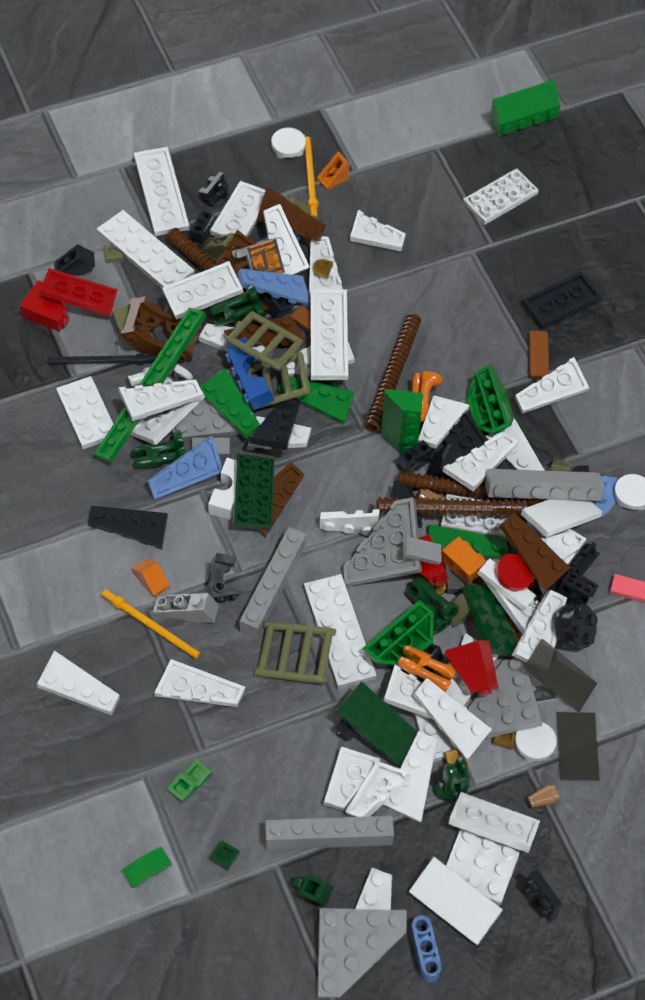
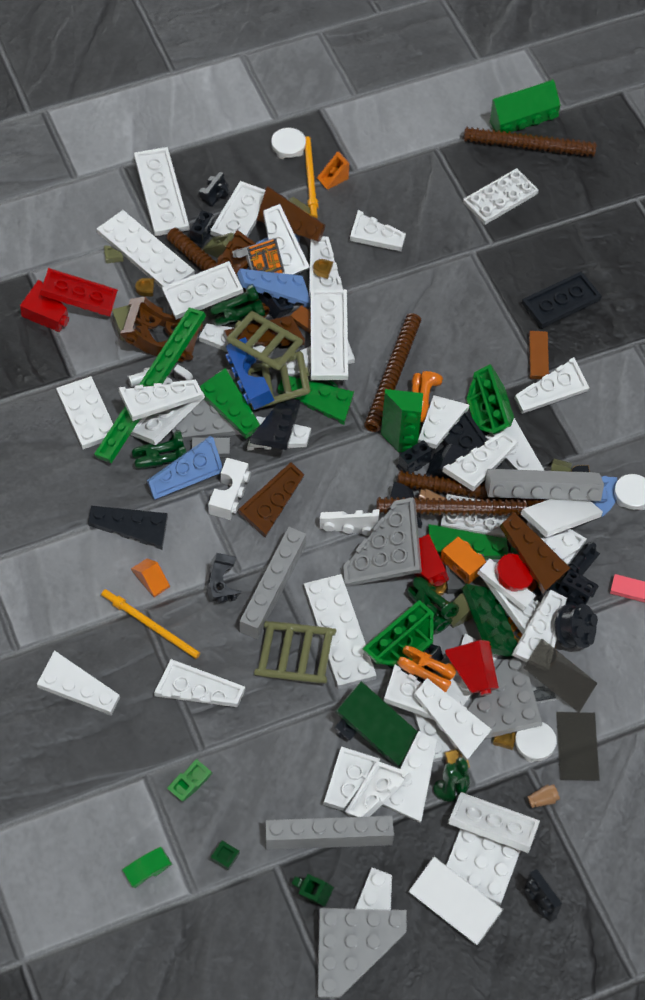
(76, 261): black slope -> none
(140, 358): black bar -> none
(145, 287): none -> pearl gold tile
(187, 607): light grey slope -> none
(253, 492): dark green tile -> none
(422, 550): light grey tile -> none
(426, 959): medium blue beam -> none
(530, 141): none -> reddish brown piece

